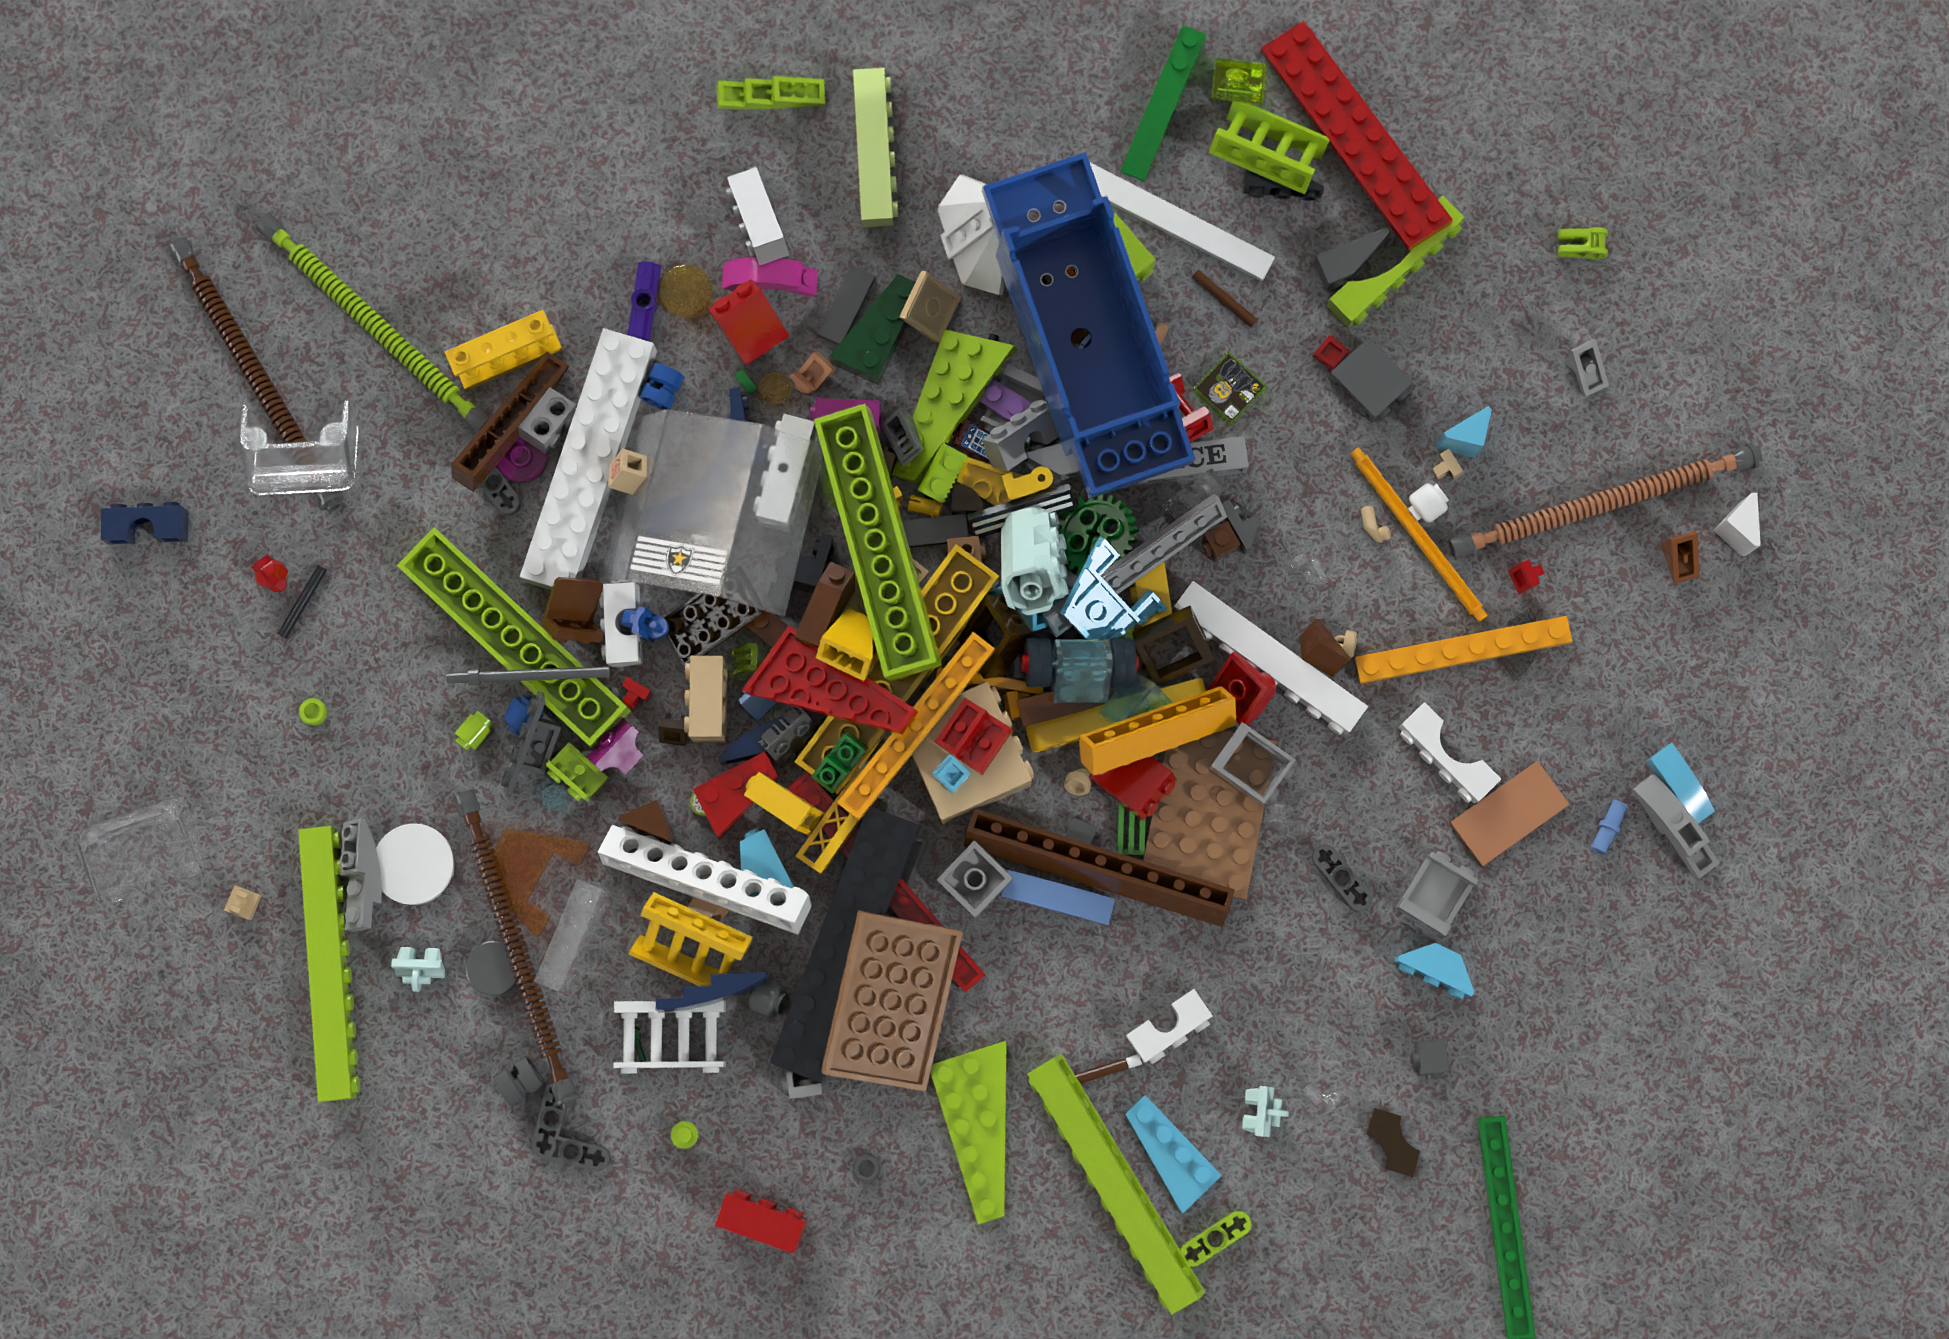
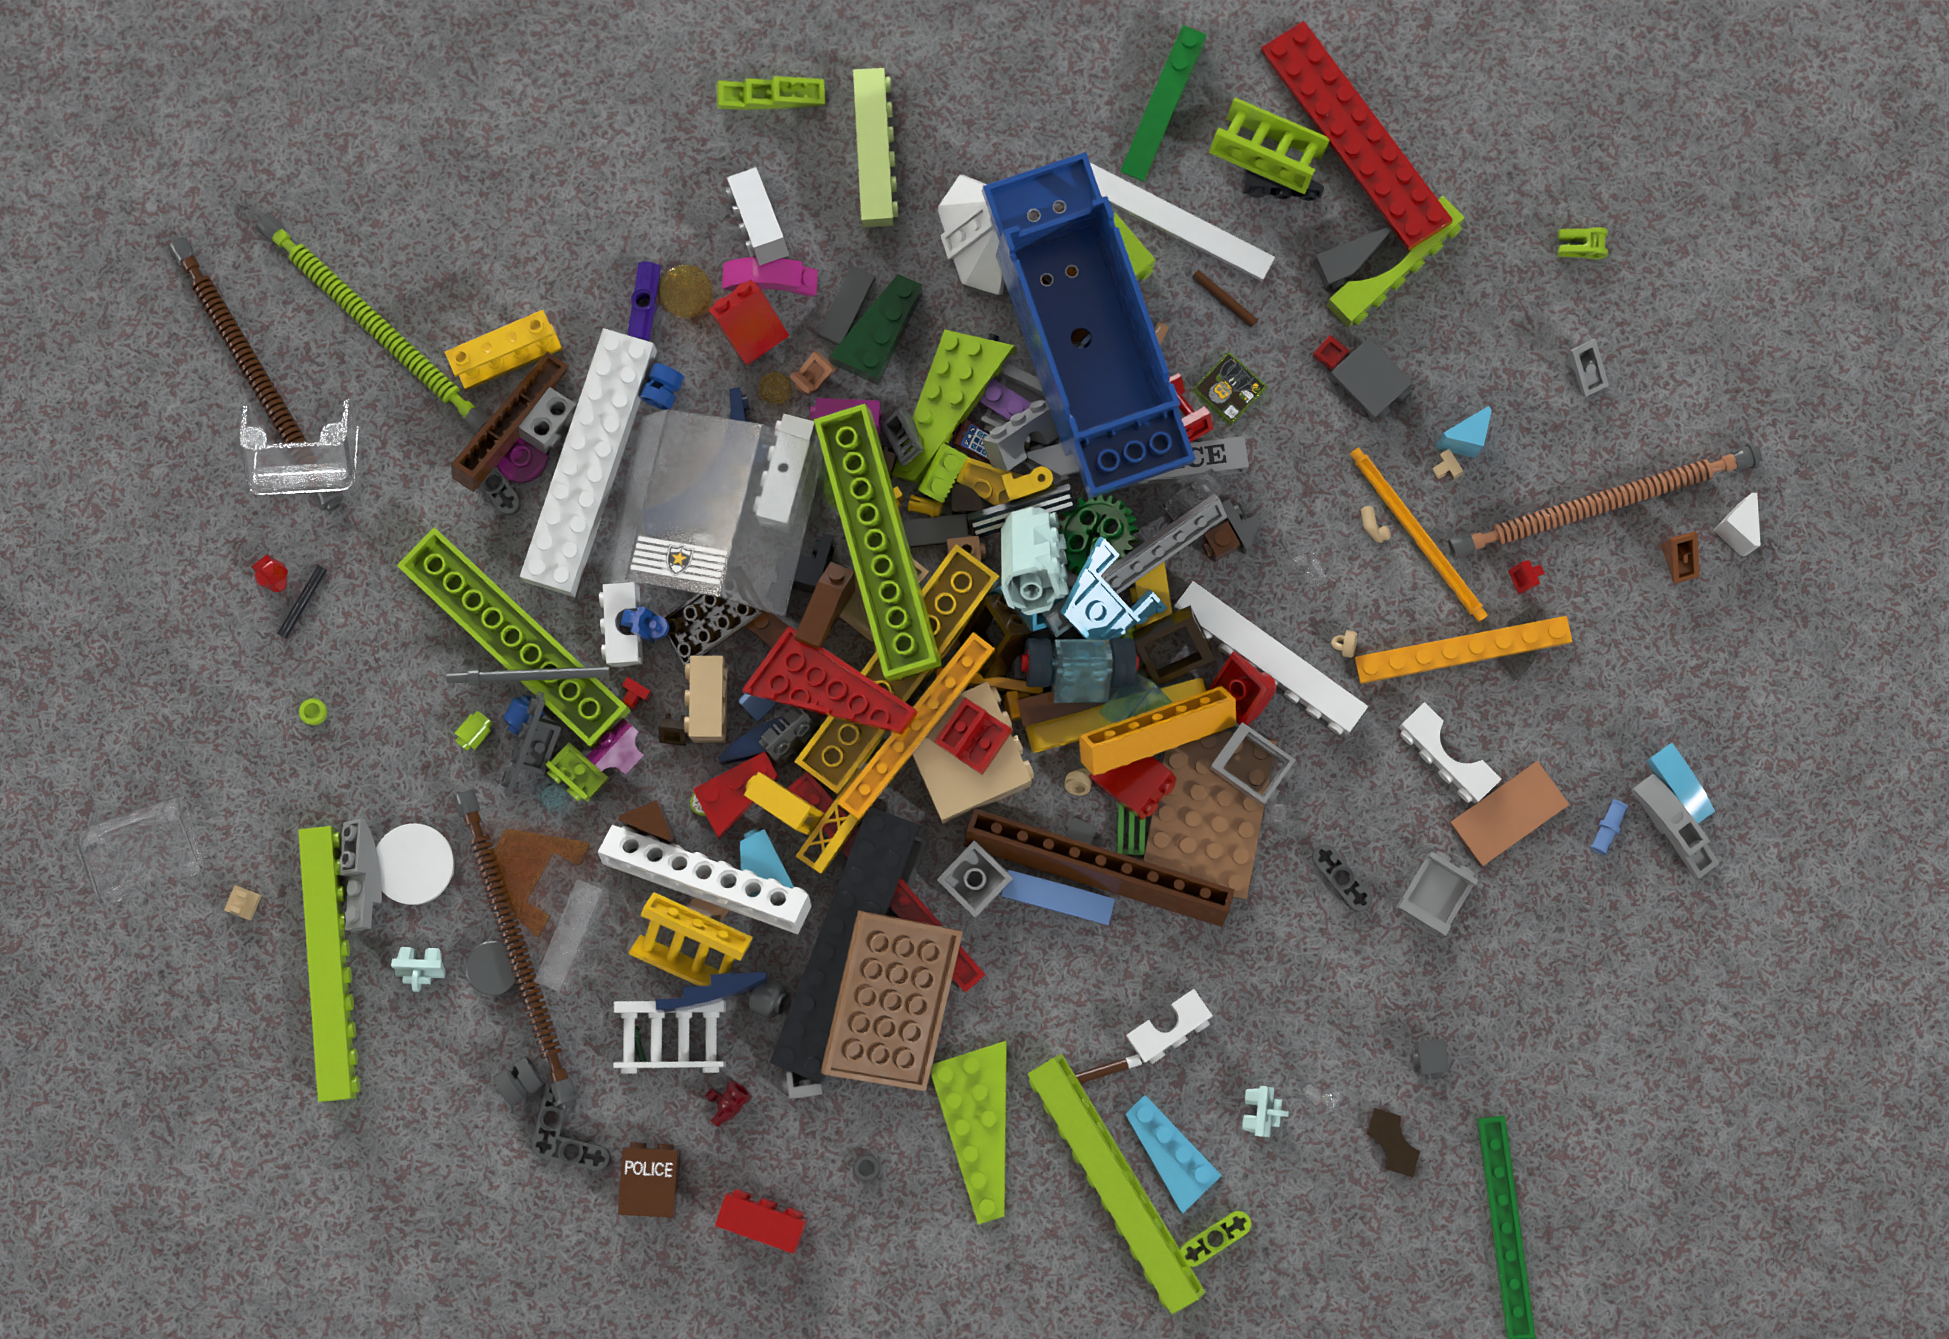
(121, 522): dark blue arch -> none
(572, 610): reddish brown bracket -> none
(627, 471): tan brick -> none
(649, 1180): none -> reddish brown brick
(684, 1135): lime plate -> none
(729, 1103): none -> dark red piece
(743, 656): clear neon green tile -> none
(746, 381): green tile -> none
(839, 762): green slope -> none
(848, 644): yellow slope -> none
(930, 307): tan tile -> none
(951, 773): medium azure tile -> none
(1238, 81): clear neon green tile -> none
(1322, 649): reddish brown slope -> none
(1428, 503): white head -> none
(1438, 967): medium azure slope -> none

